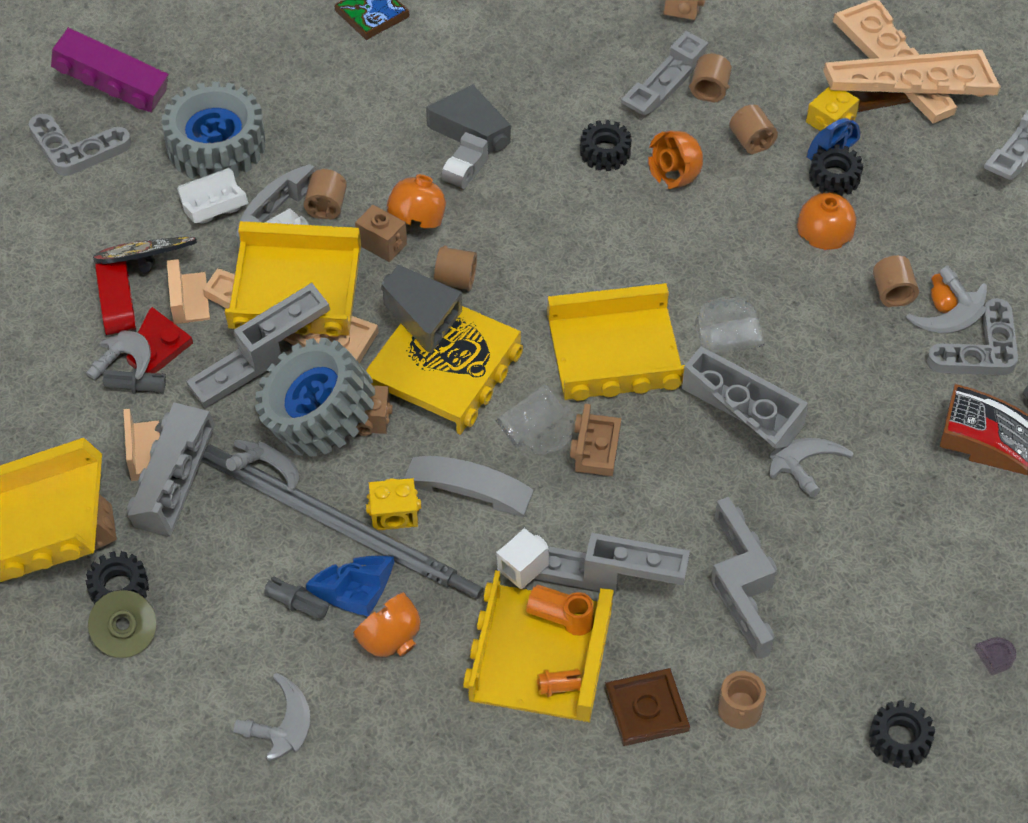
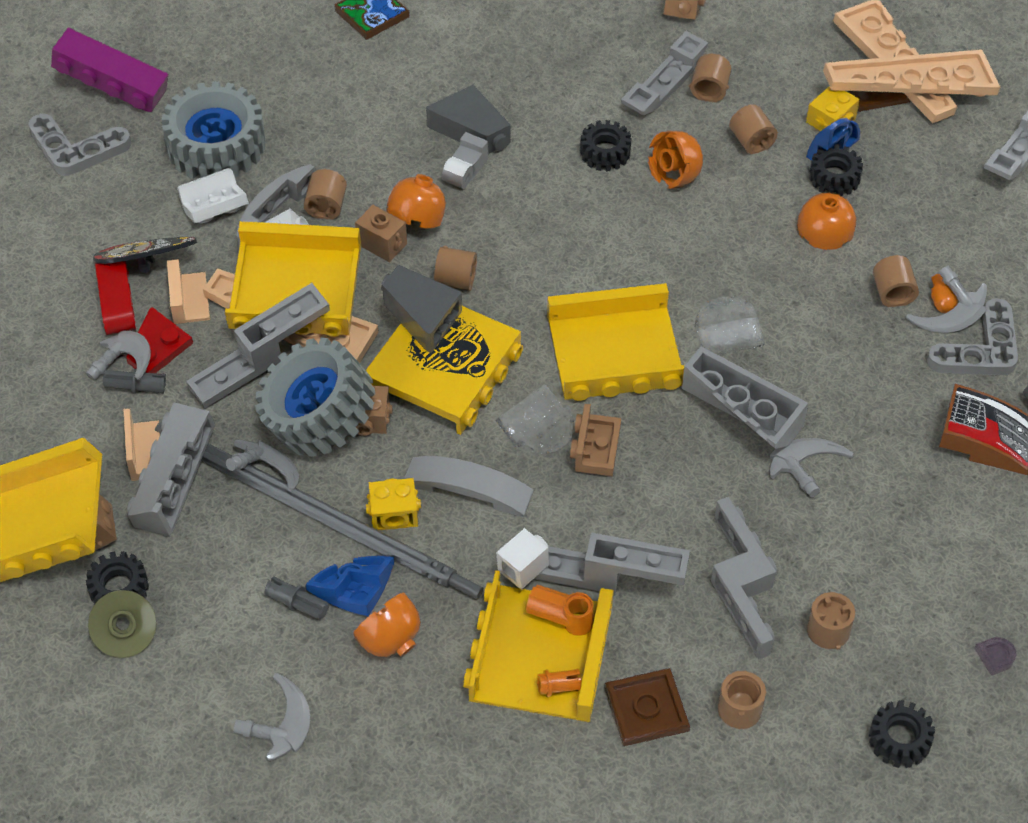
(831, 620): none -> medium nougat piece

